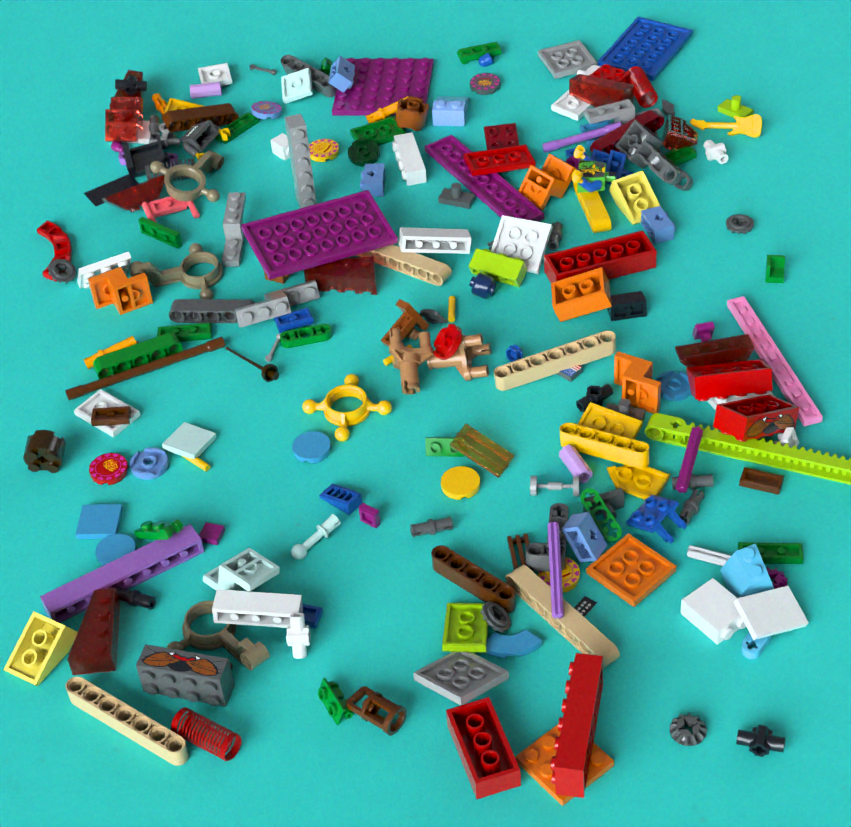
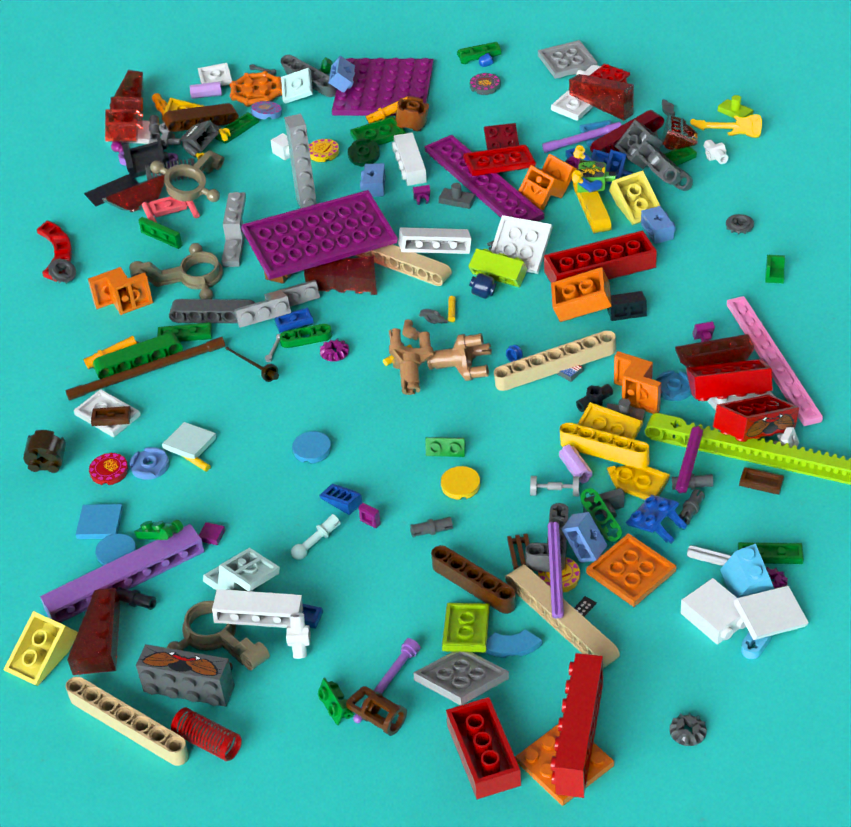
(122, 260): white plate -> none
(130, 85): black axle -> none
(255, 88): none -> orange plate
(328, 354): none -> magenta gear
(351, 418): yellow piece -> none
(406, 321): dark orange bracket -> none
(409, 649): none -> medium lavender piece
(421, 192): none -> magenta tile
(447, 341): red tile -> none
(450, 111): light blue slope -> none
(482, 450): clear orange piece -> none
(496, 616): dark grey gear -> none
(555, 236): dark grey pin -> none
(621, 112): light grey bracket -> none
(646, 45): blue plate -> none
(648, 88): red piece -> none
(761, 740): black axle -> none

